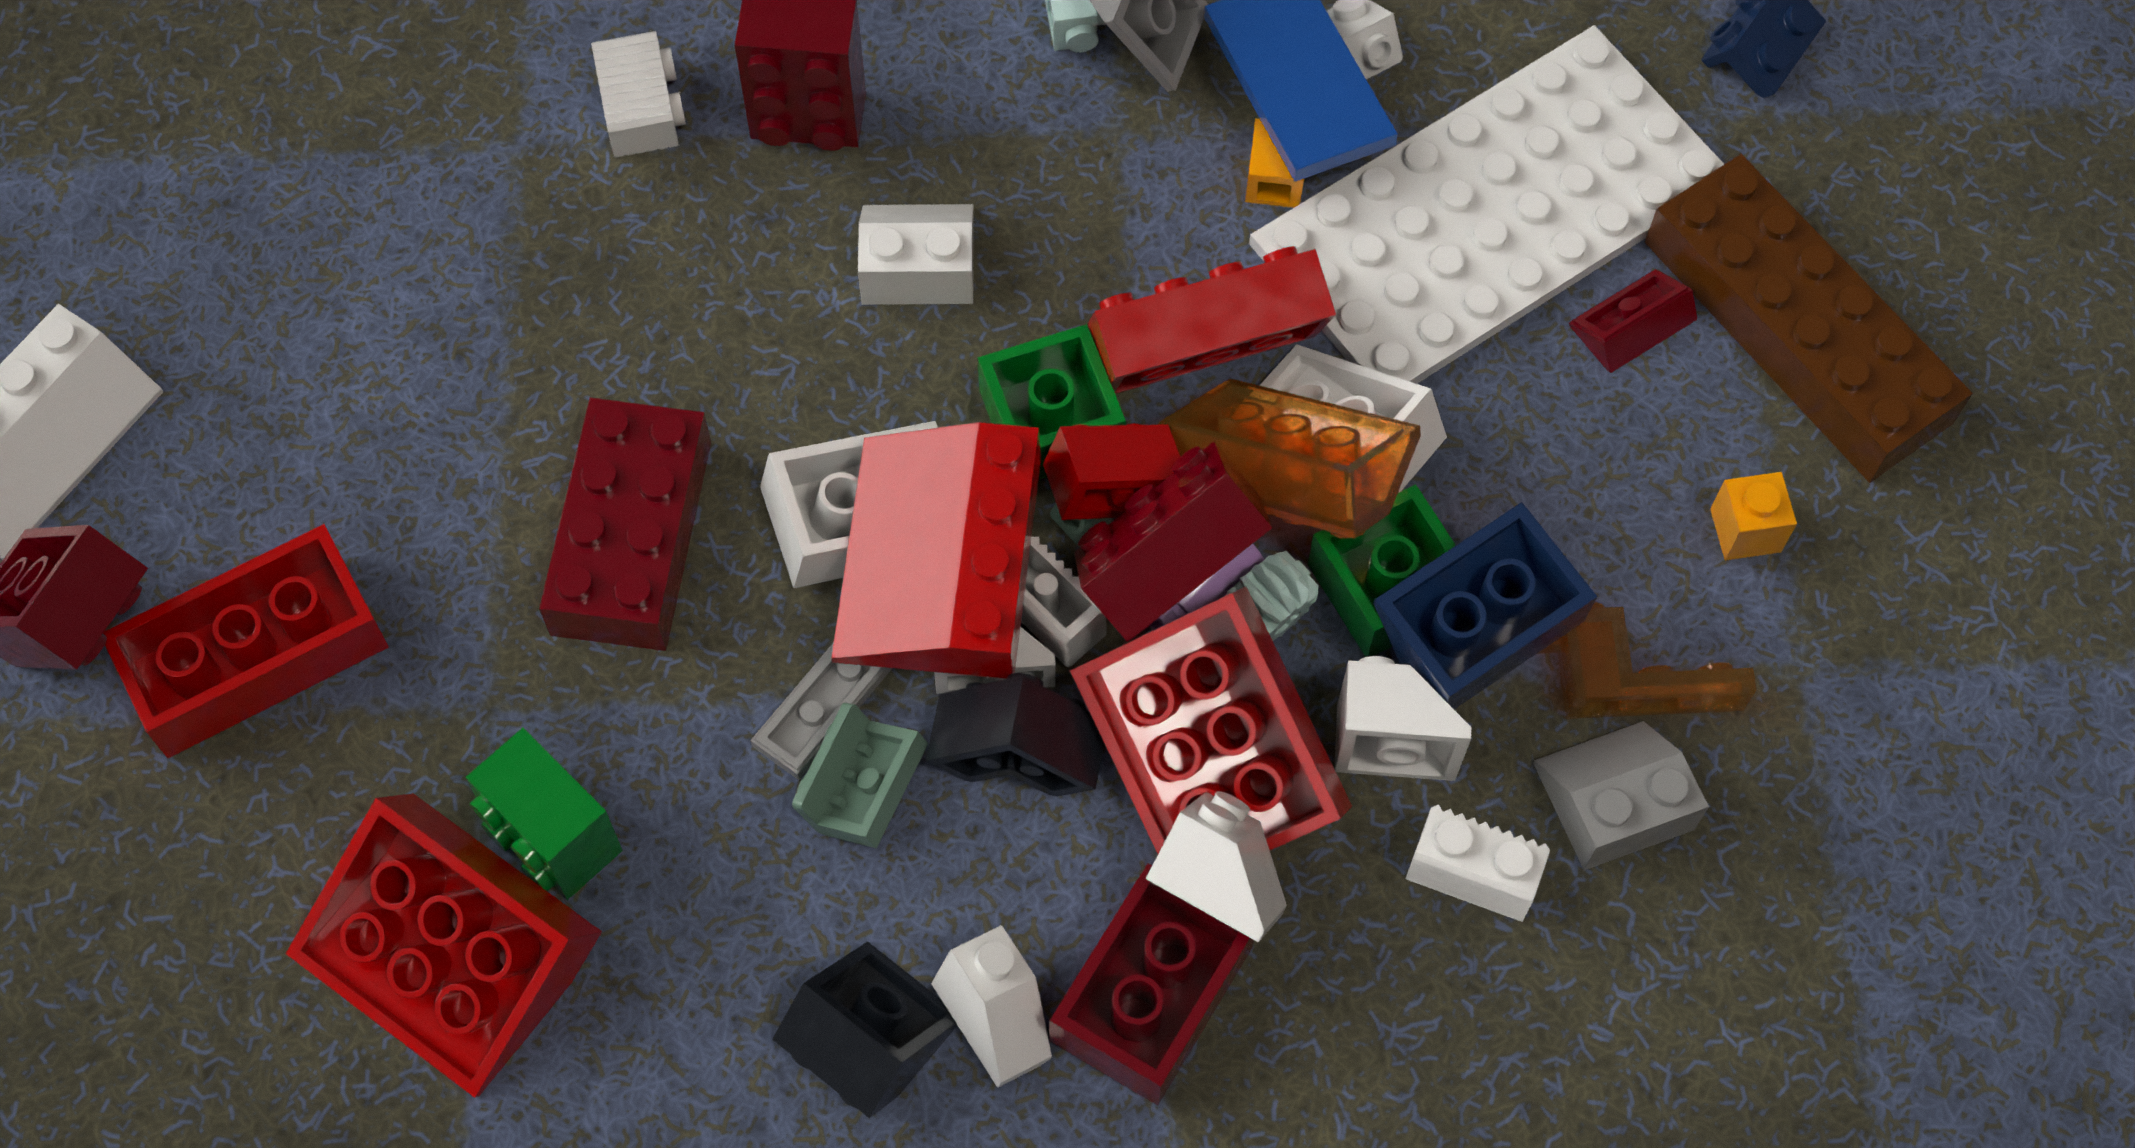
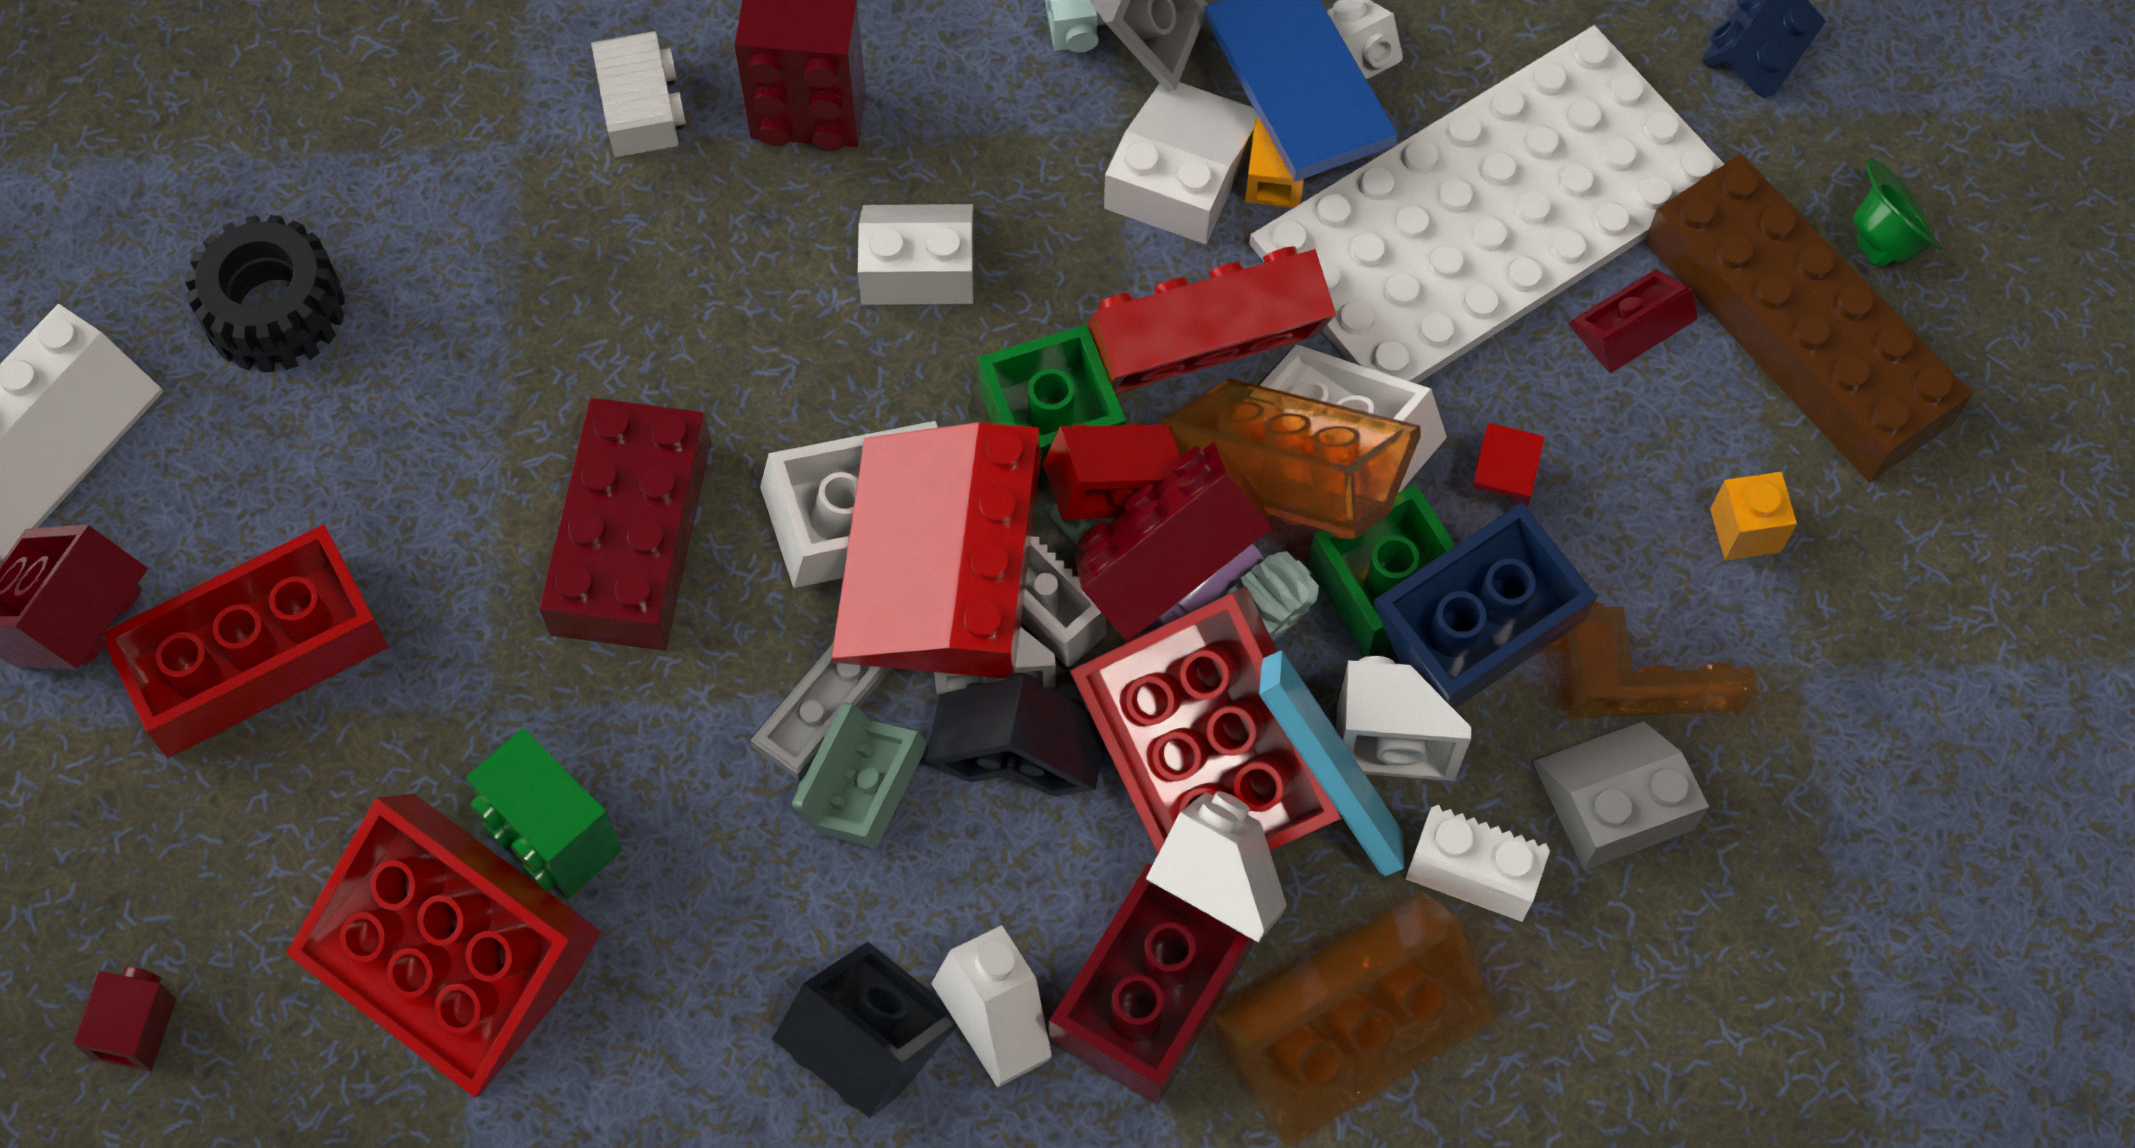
(125, 1018): none -> dark red brick
(281, 327): none -> black tyre
(1180, 160): none -> white slope
(1331, 763): none -> medium azure tile
(1356, 1016): none -> clear orange slope
(1508, 462): none -> red panel
(1890, 220): none -> green piece

